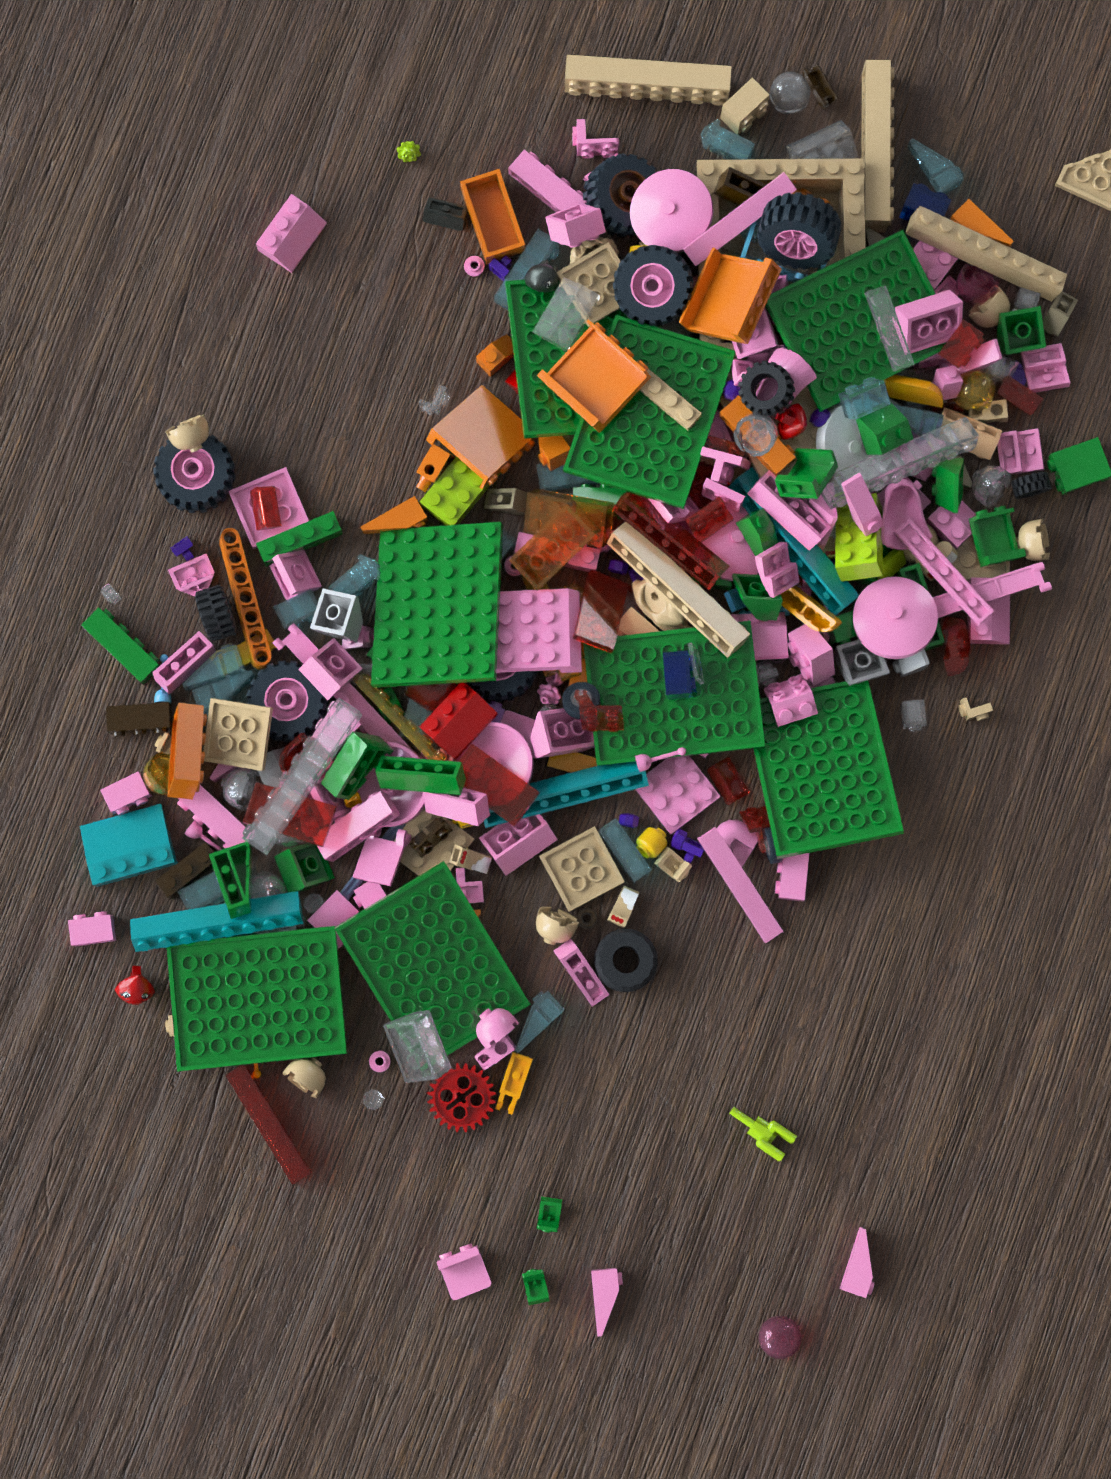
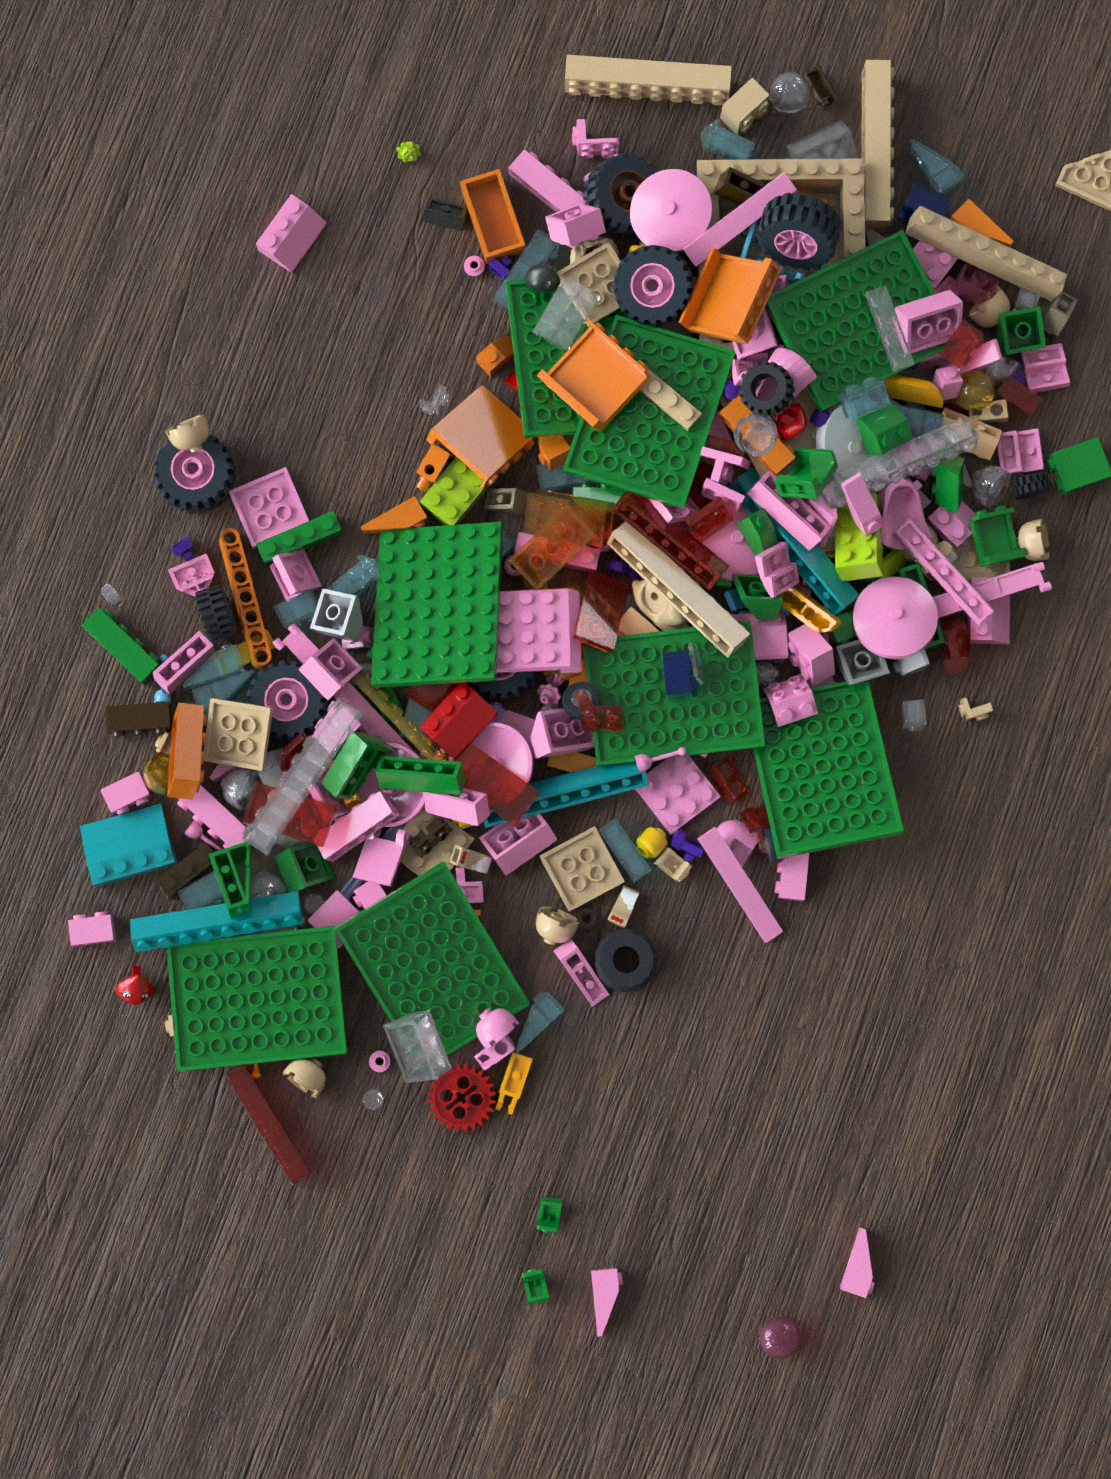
(265, 508): clear red slope -> none
(464, 1271): bright pink bracket -> none
(629, 820): dark purple tile -> none
(765, 1133): lime plant -> none

